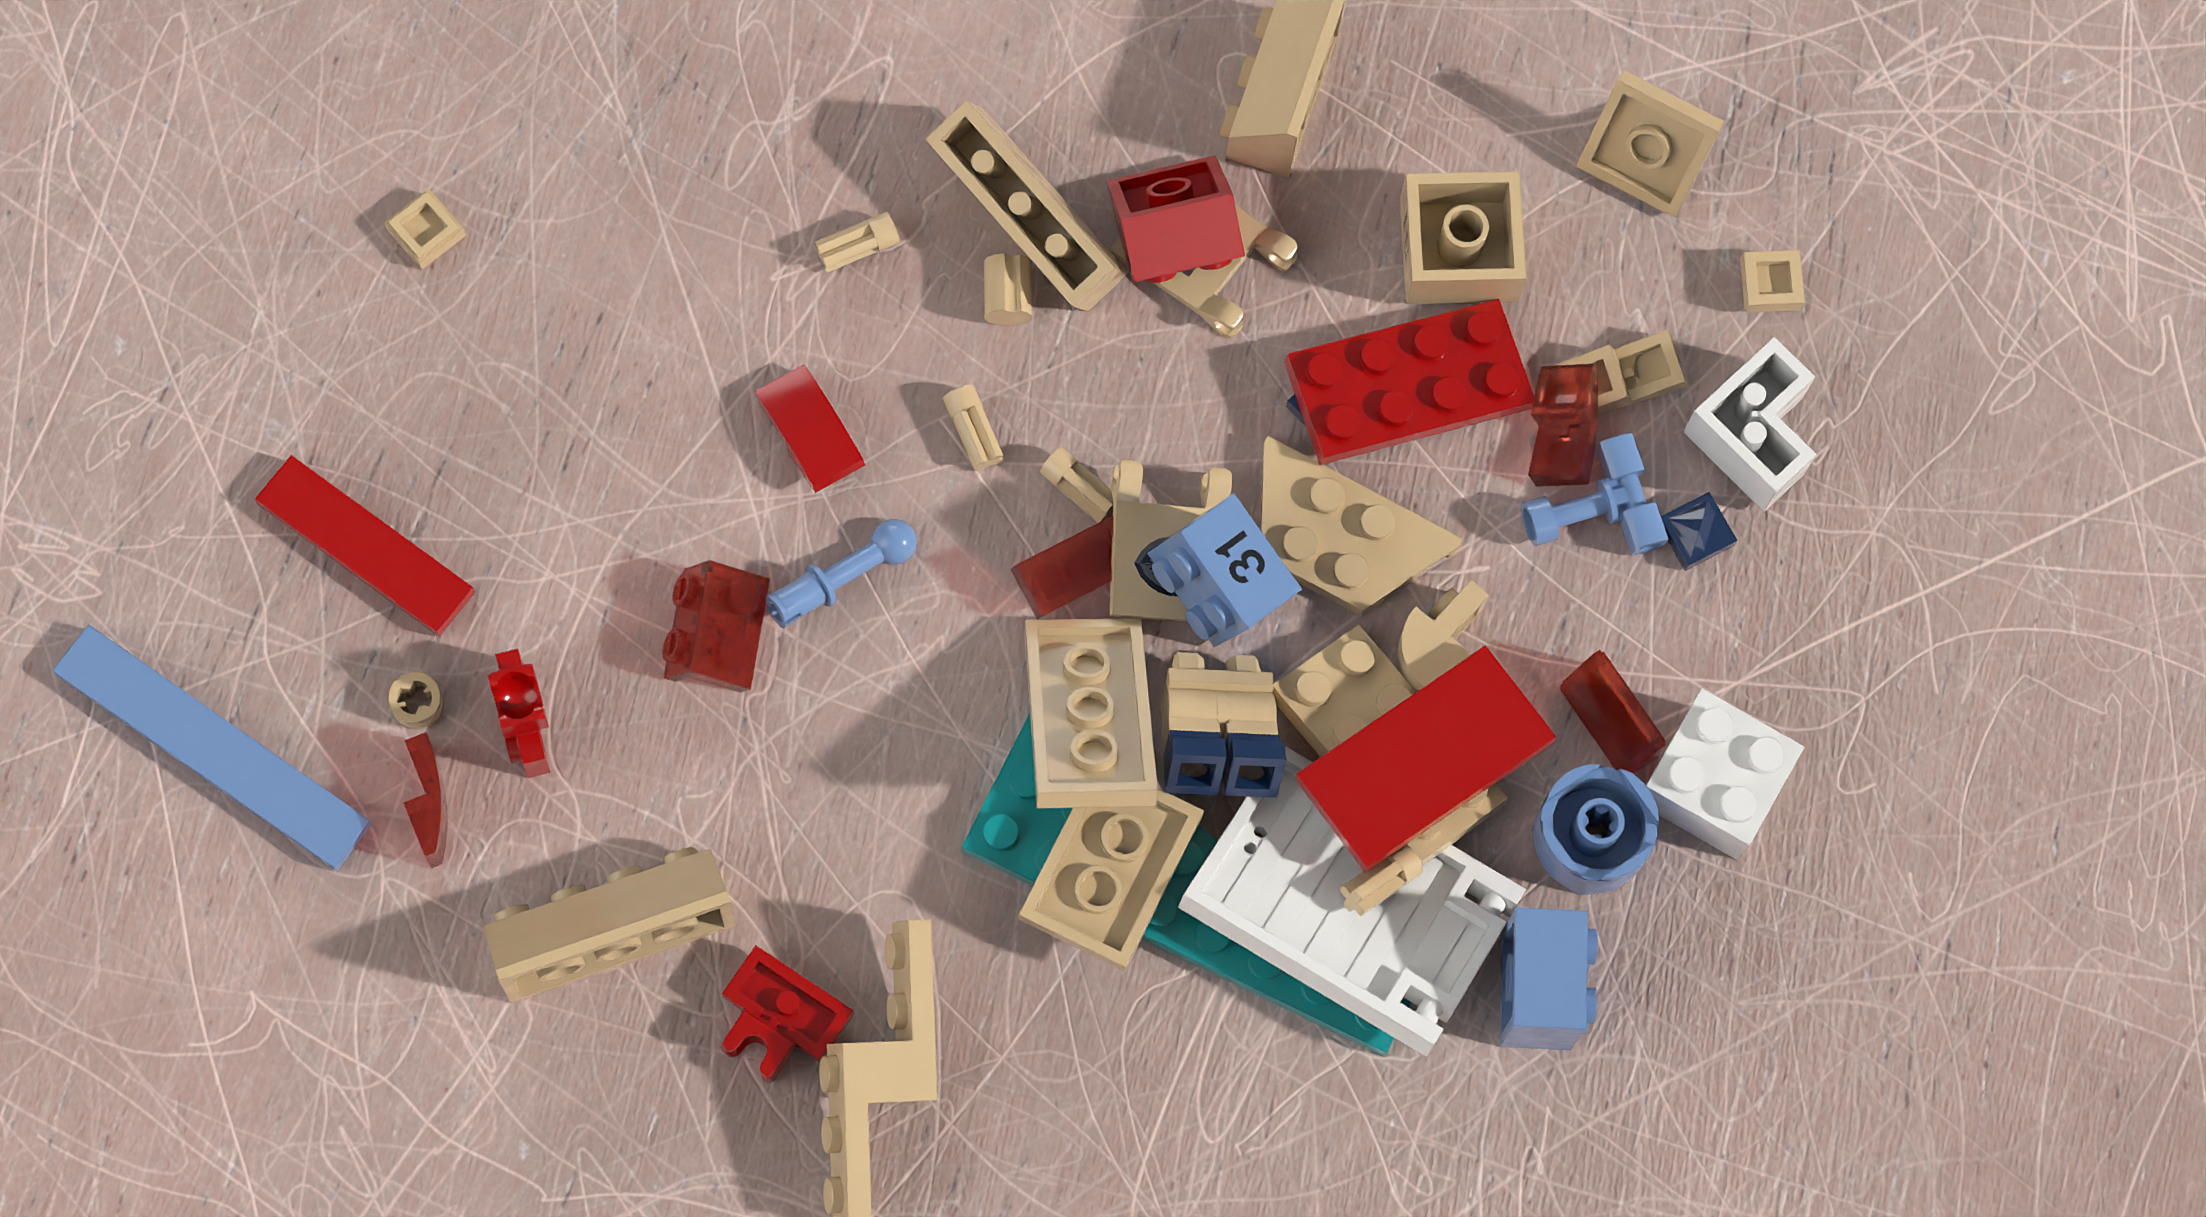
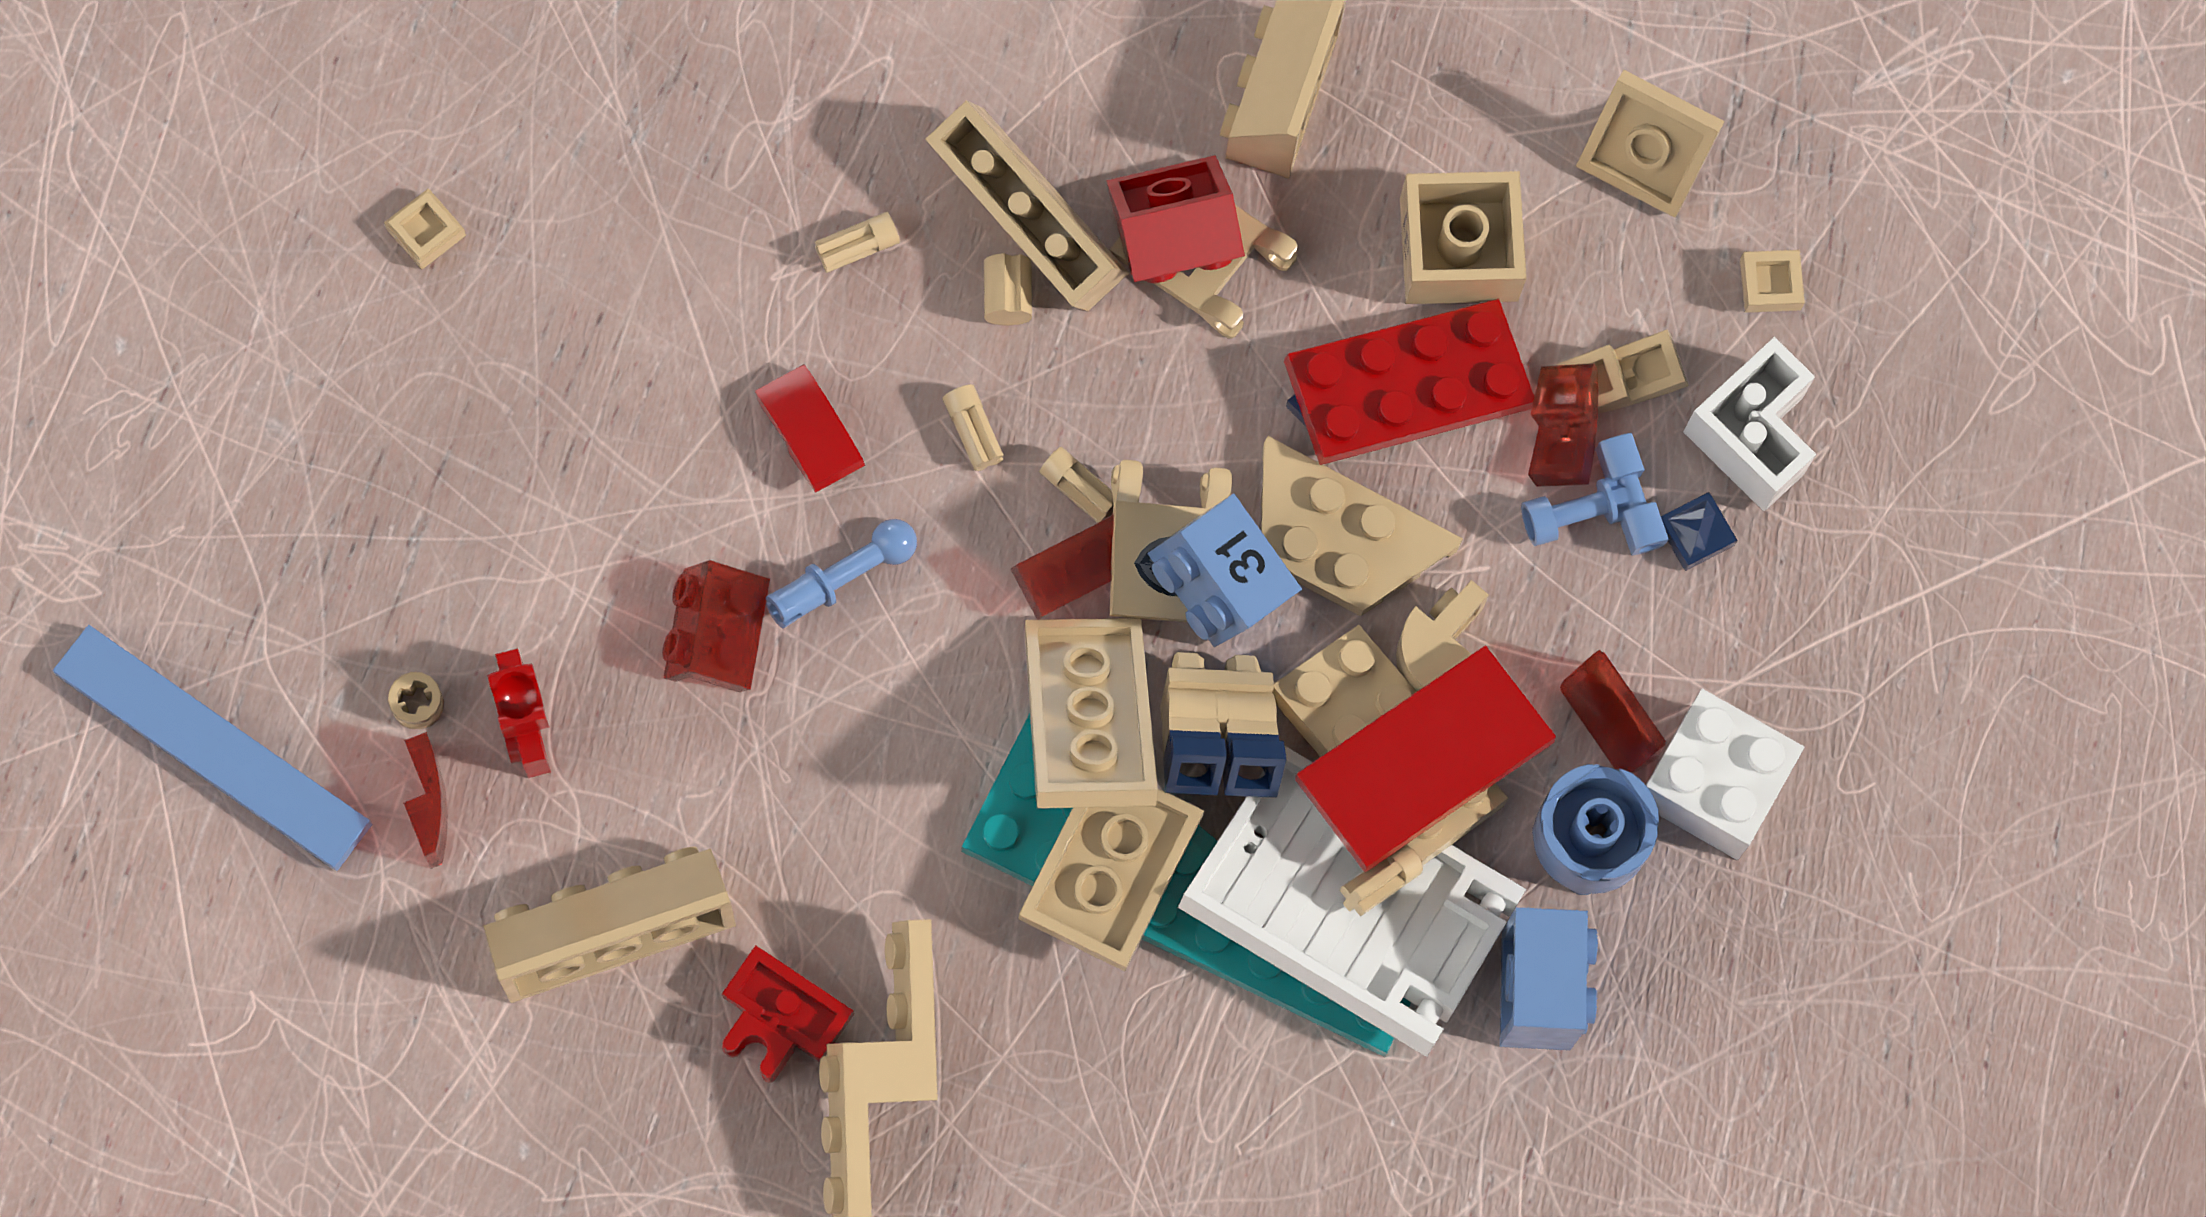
(365, 545): red tile -> none

